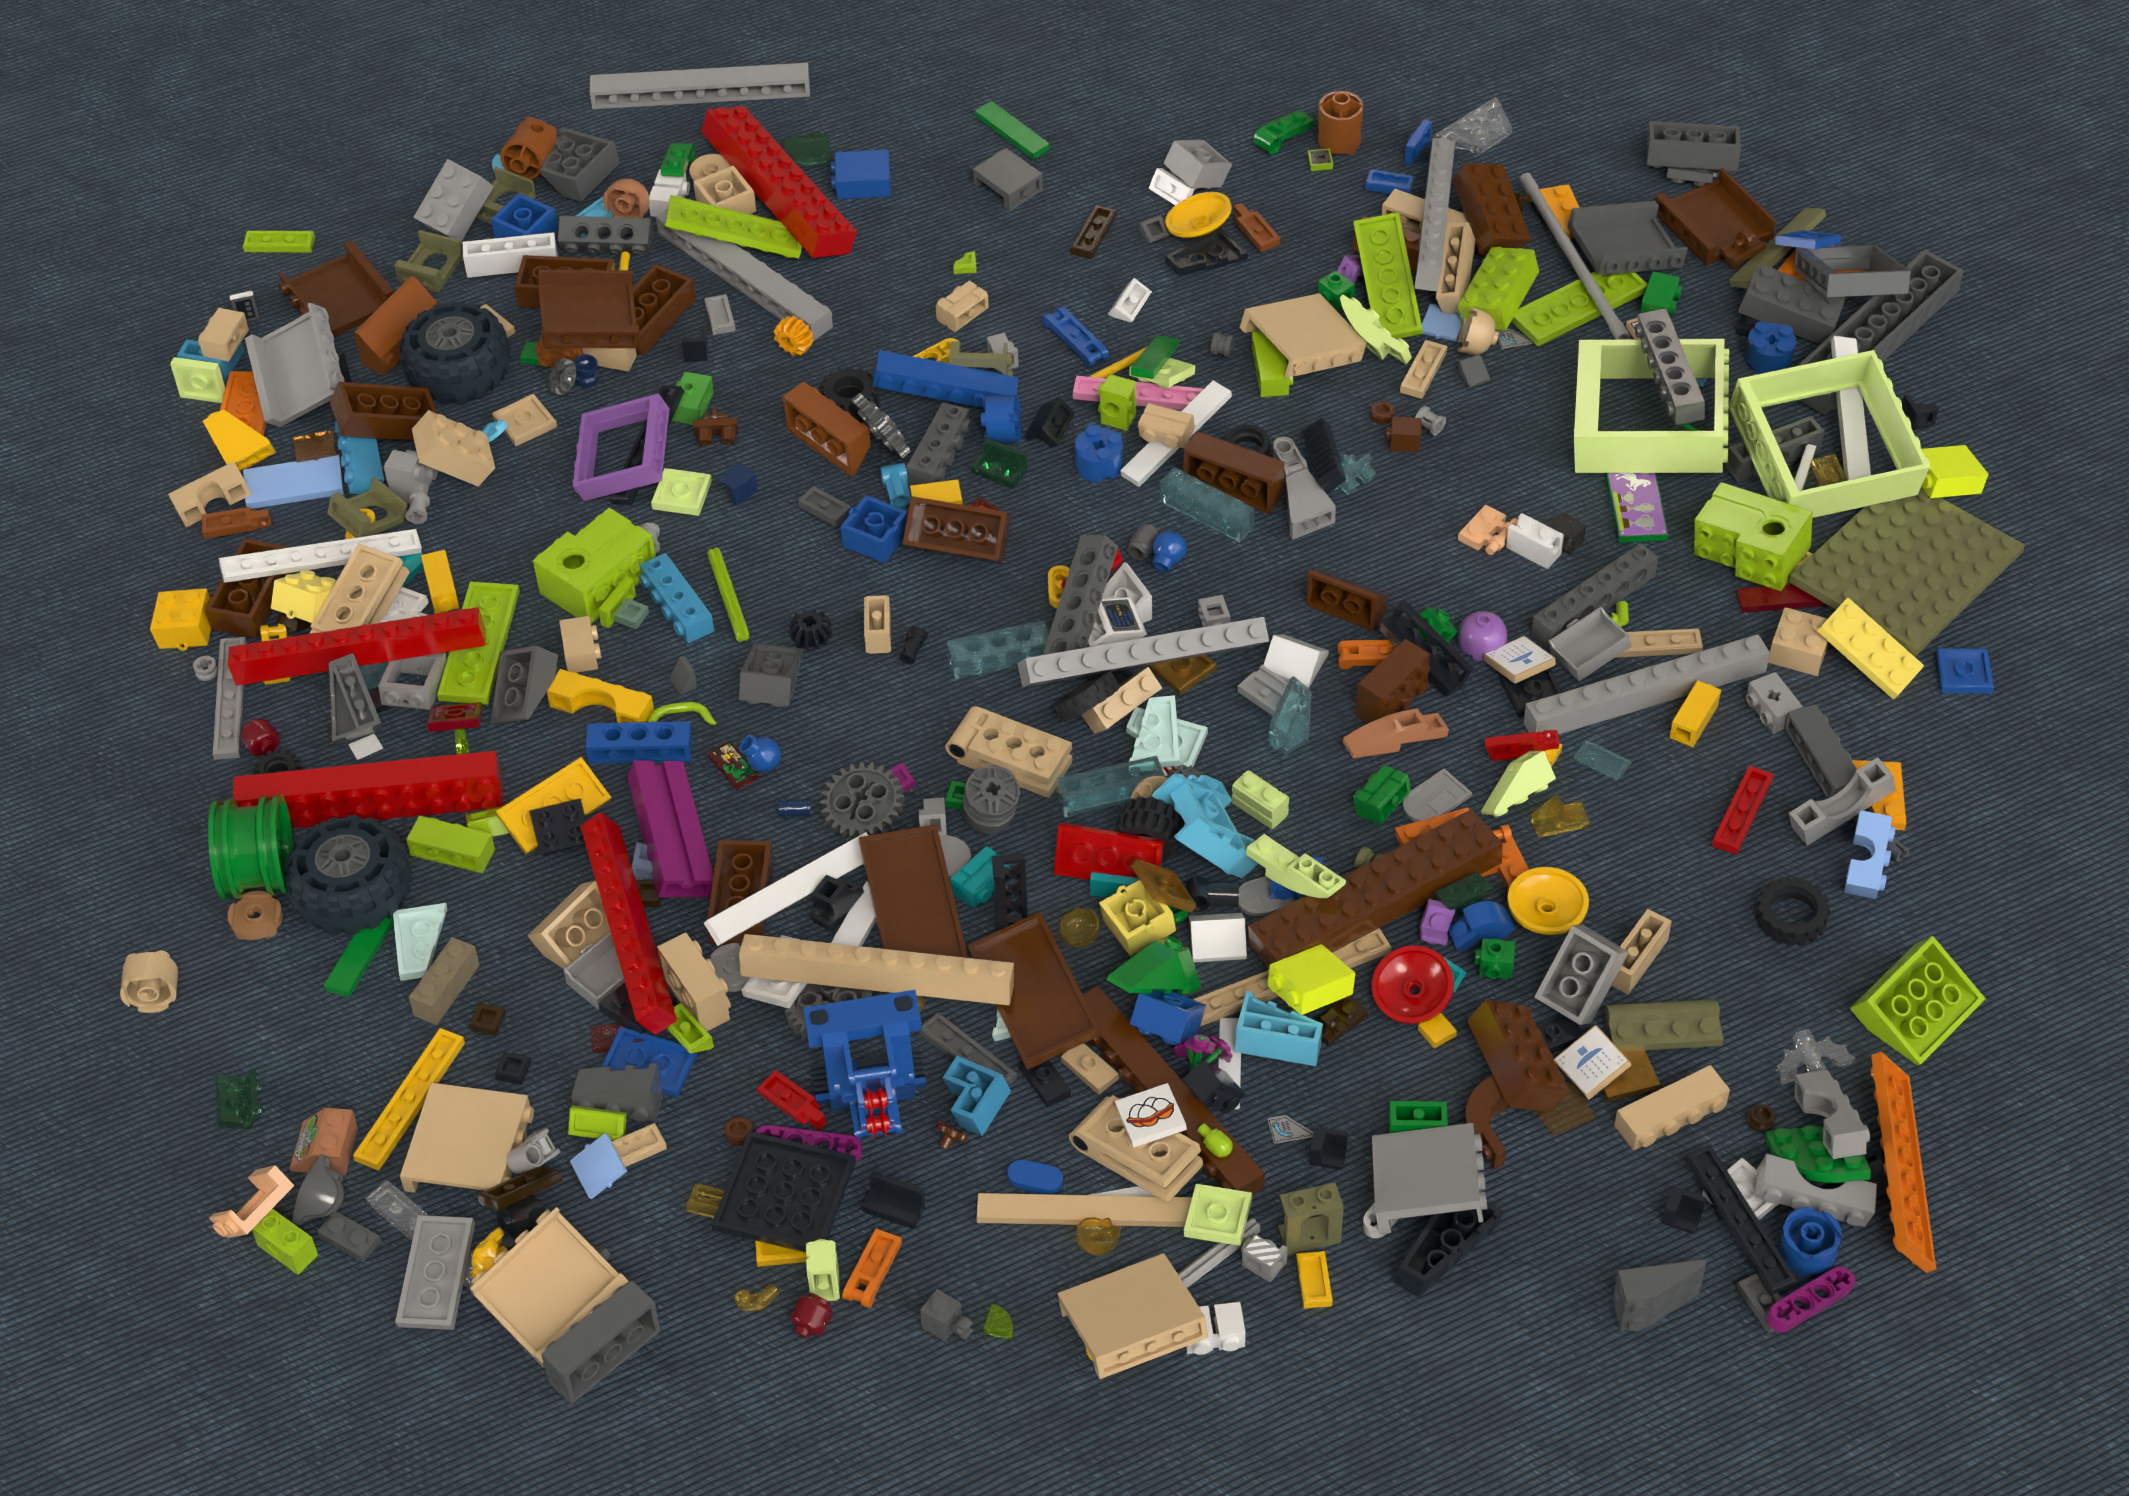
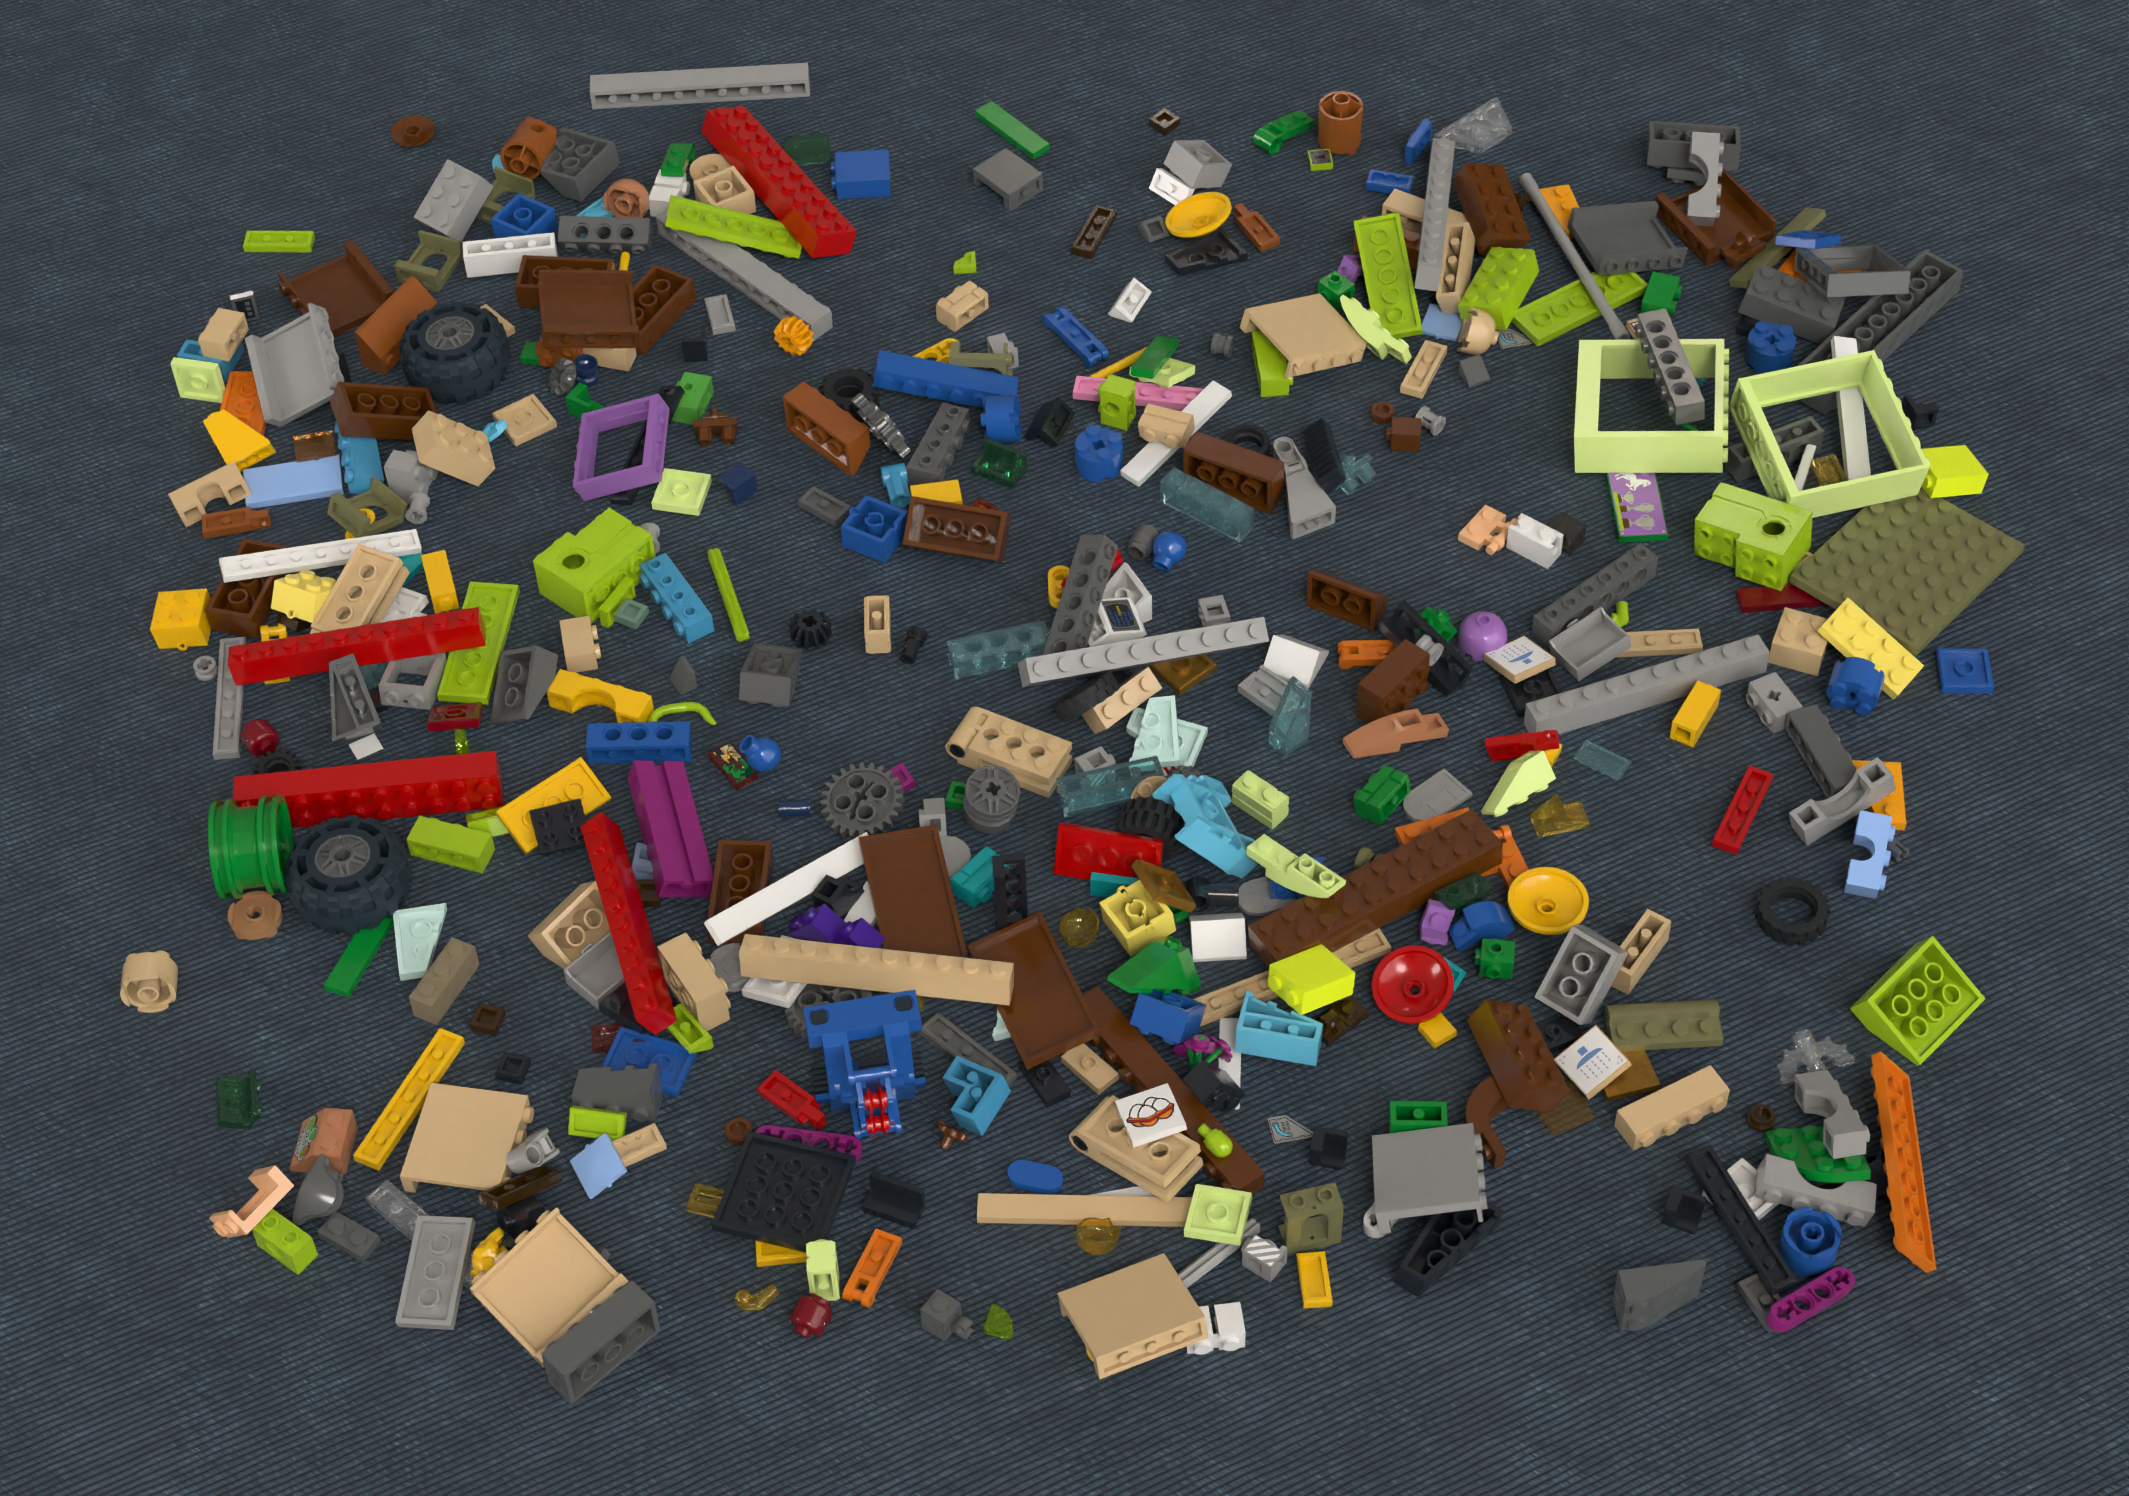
(412, 131): none -> reddish brown dish
(579, 401): none -> green panel
(827, 927): none -> dark purple arch
(1093, 760): none -> light grey brick
(1164, 121): none -> dark brown plate
(1434, 649): none -> light grey wheel
(1705, 154): none -> light grey arch
(1855, 685): none -> blue brick

